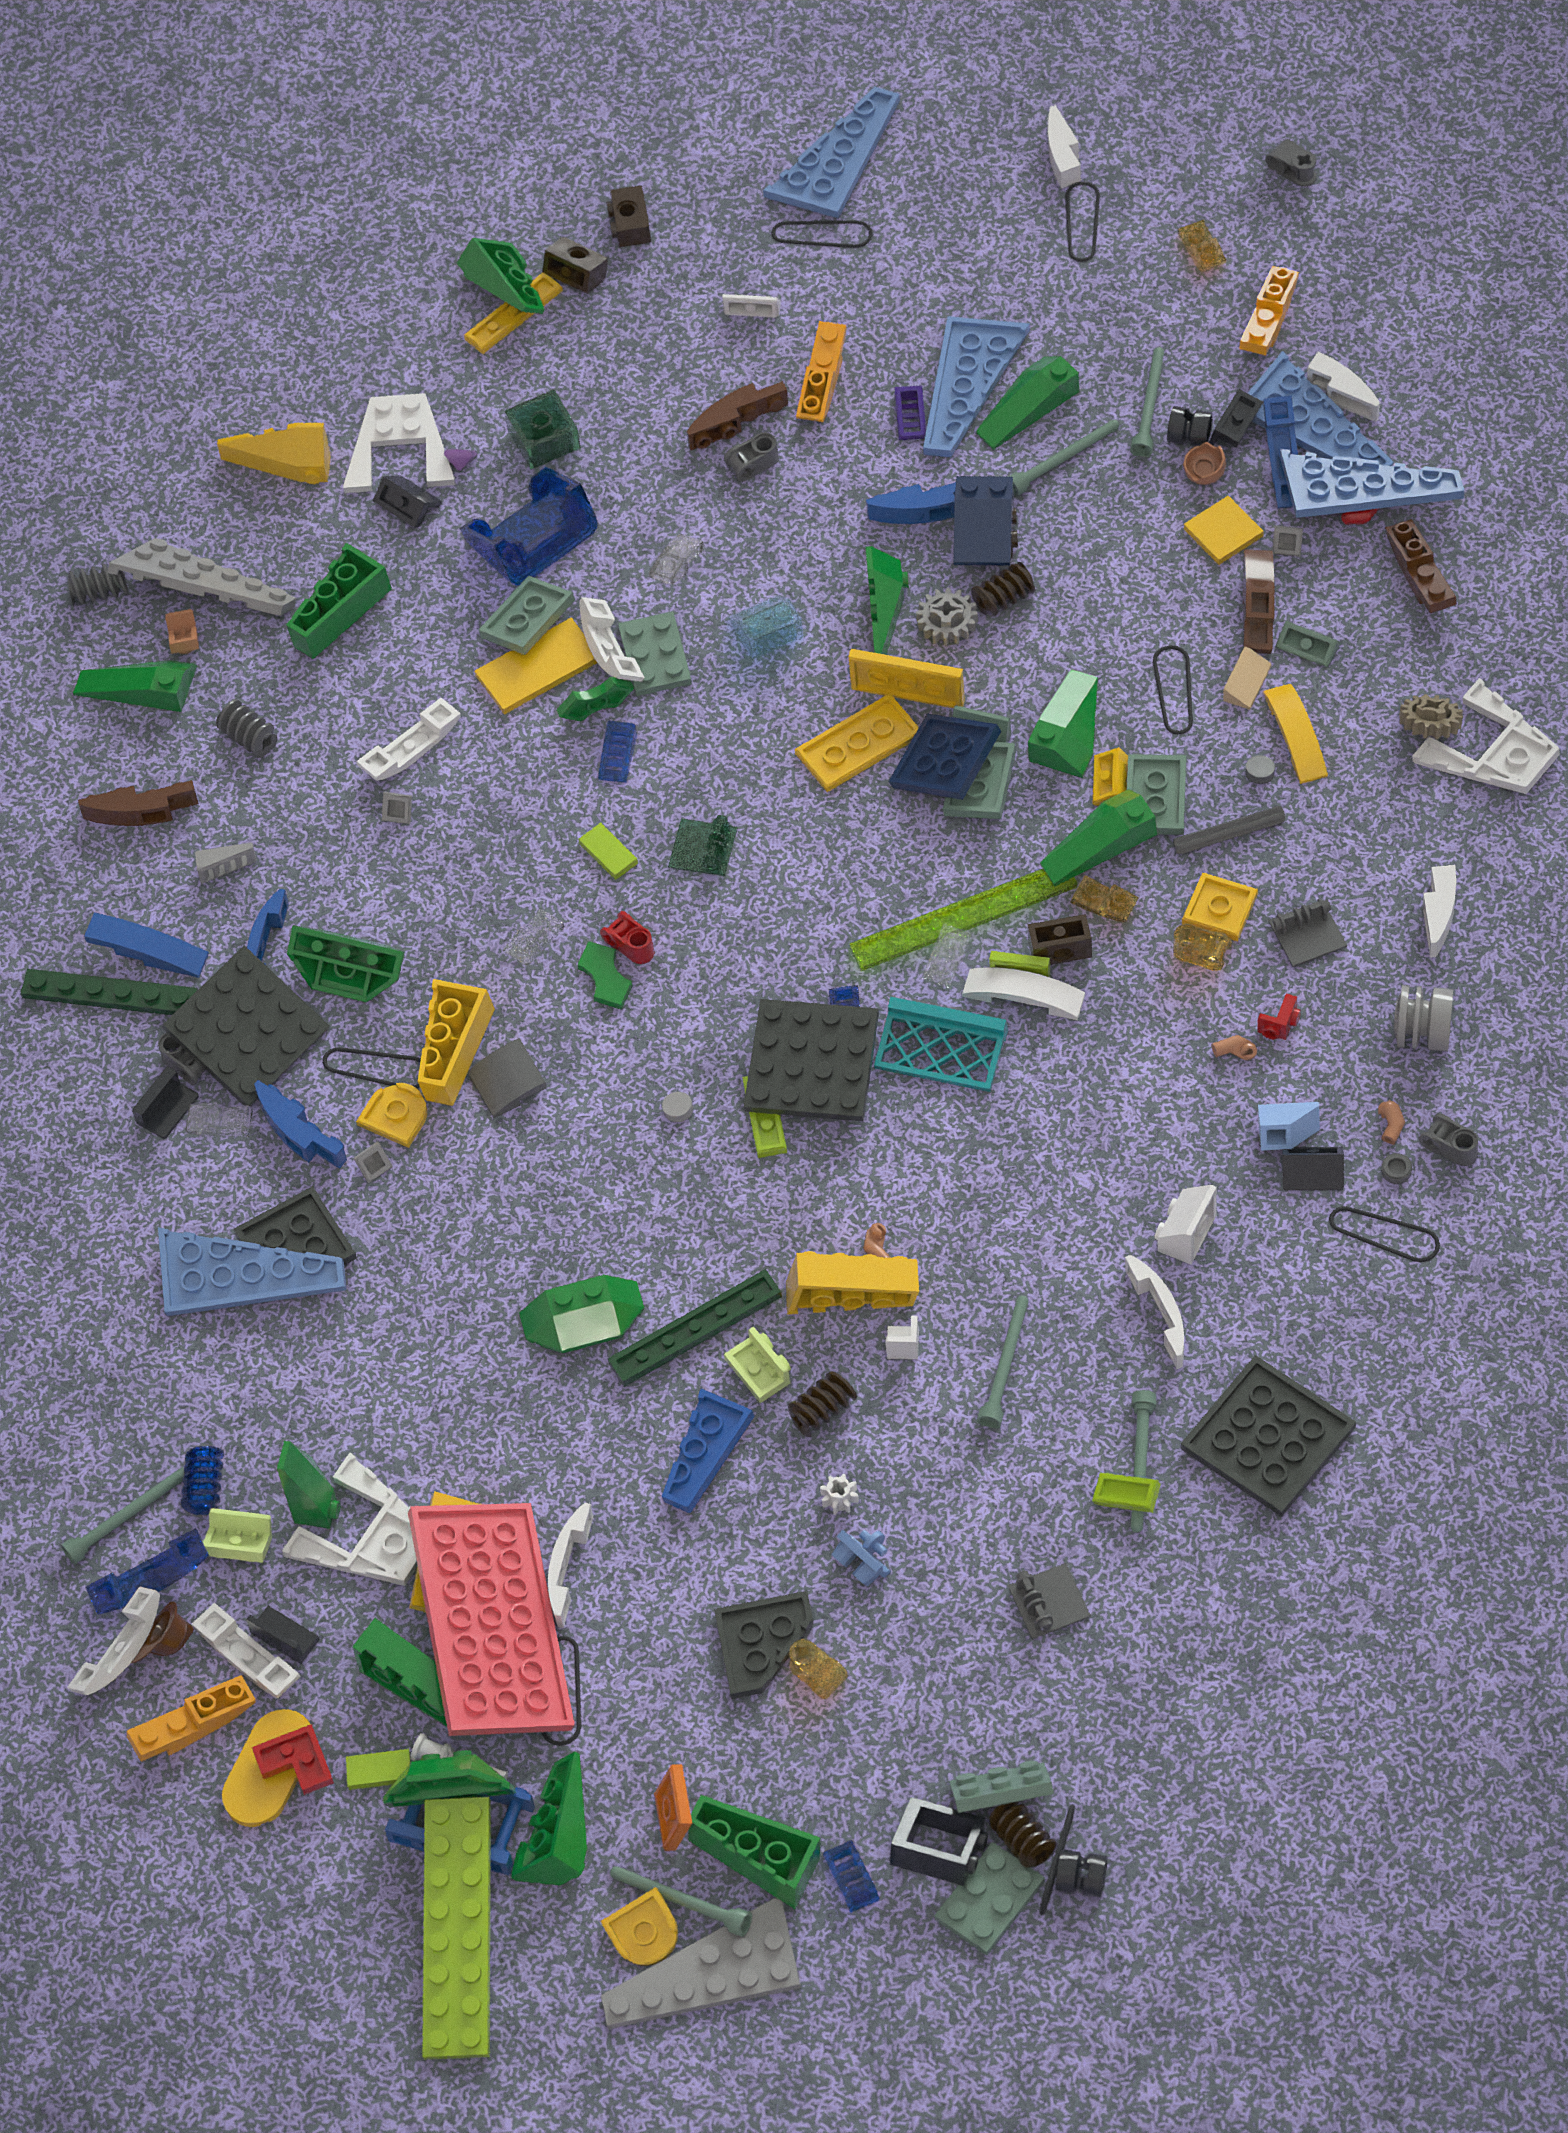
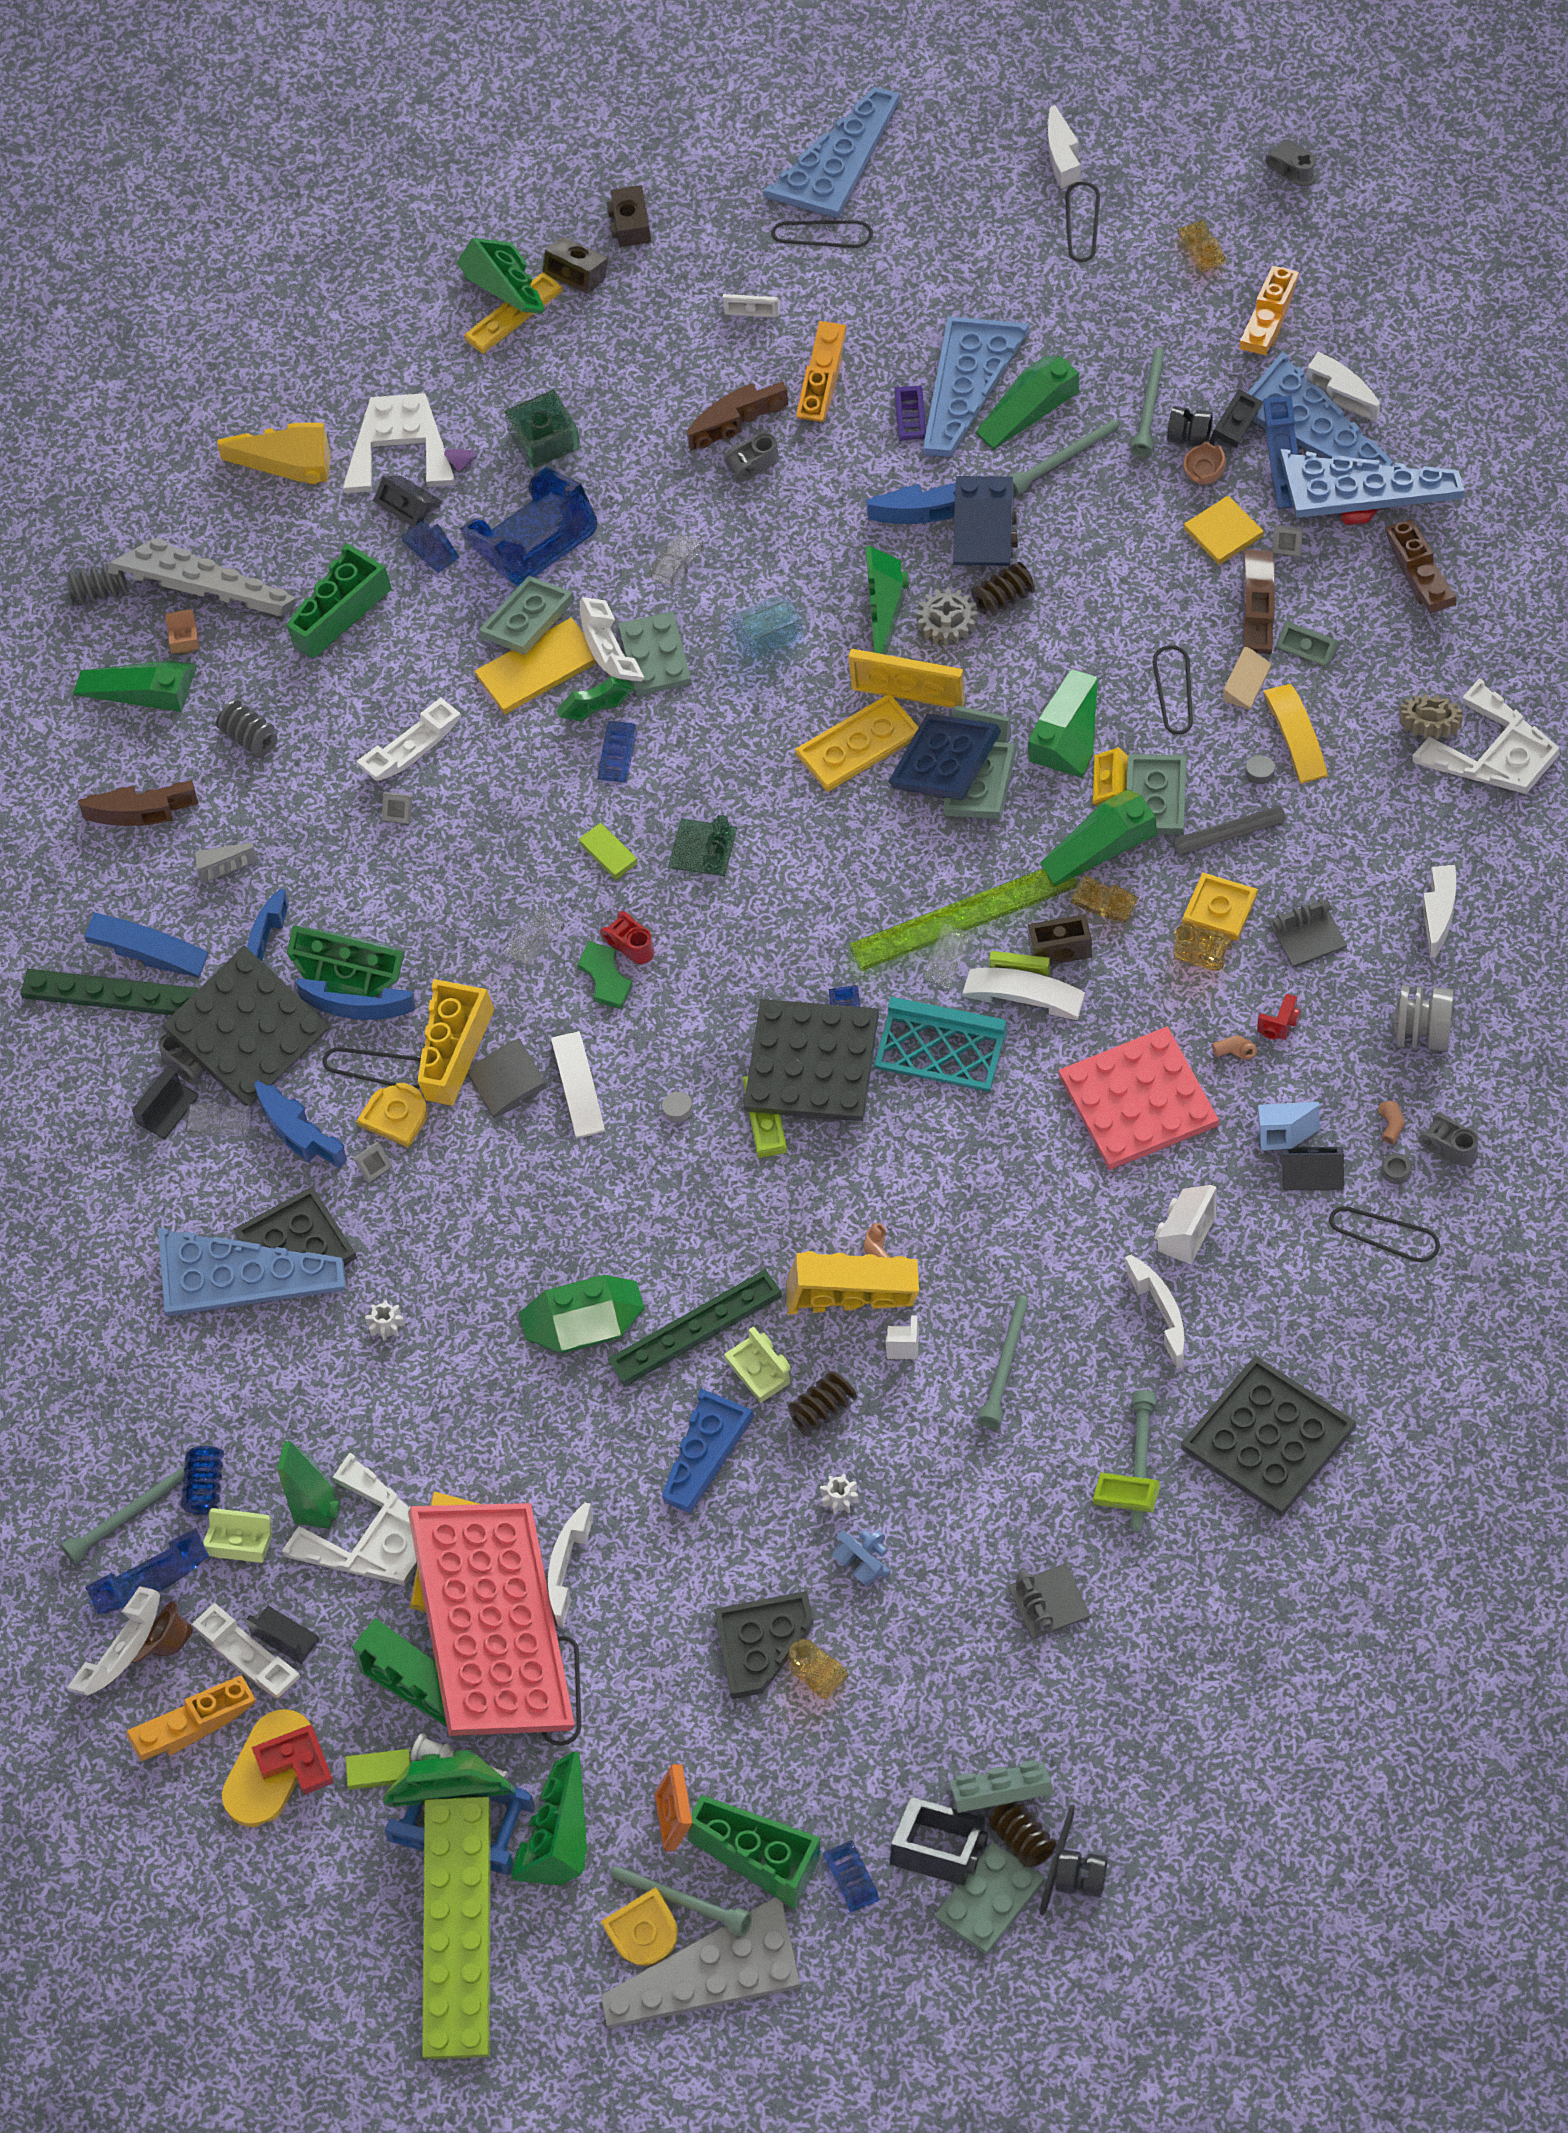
(384, 1320): none -> white gear
(391, 1004): none -> blue slope
(431, 545): none -> clear blue slope
(578, 1084): none -> white slope
(1138, 1098): none -> coral plate

